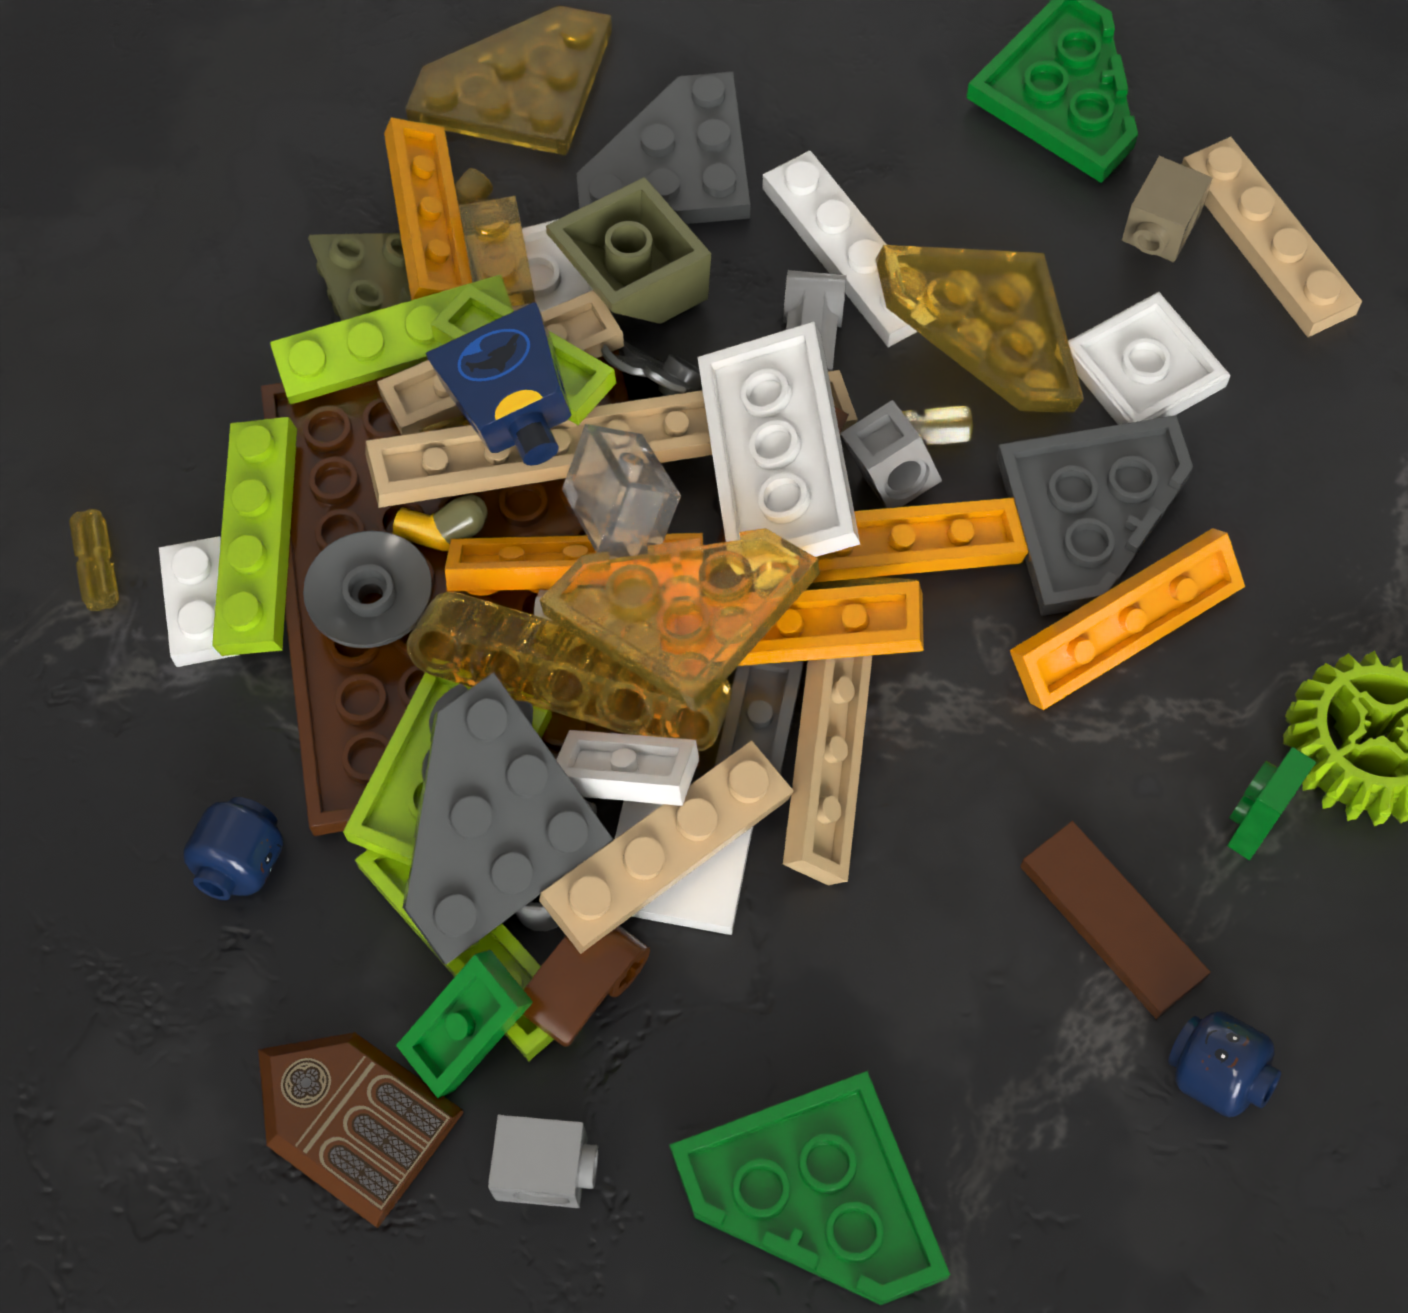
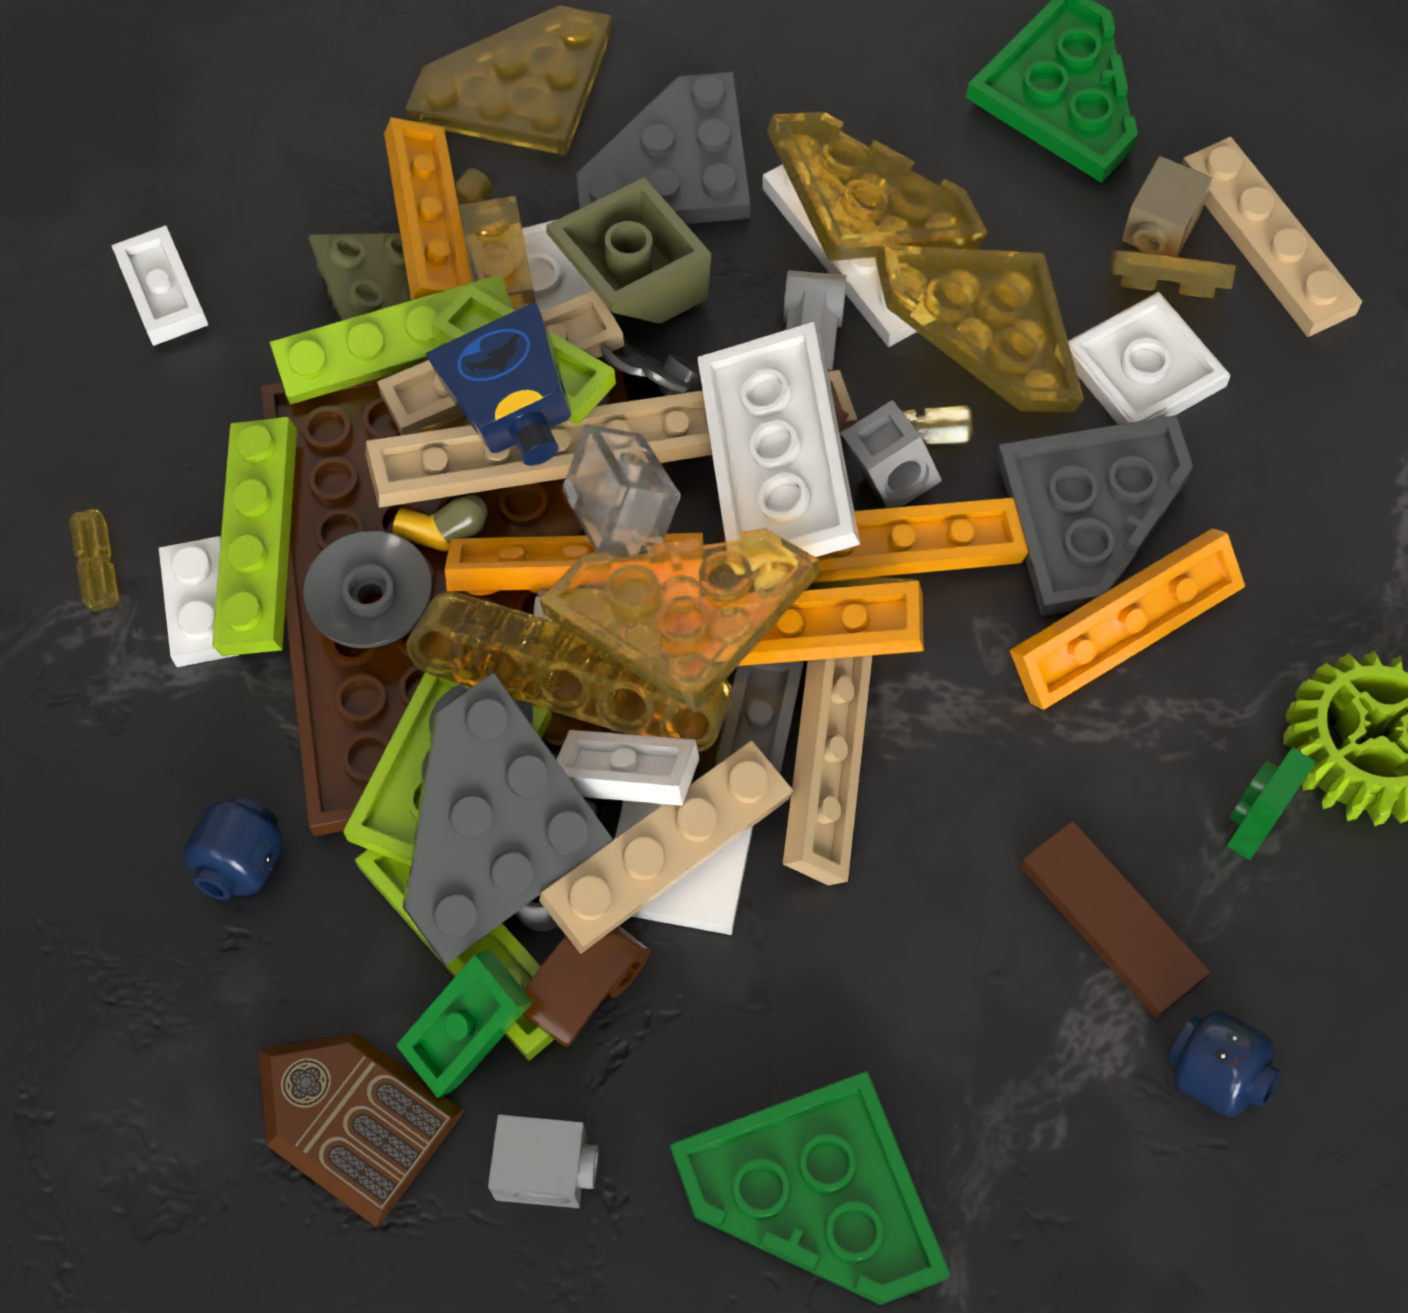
(159, 285): none -> white plate
(868, 194): none -> clear yellow plate
(1195, 276): none -> clear yellow plate

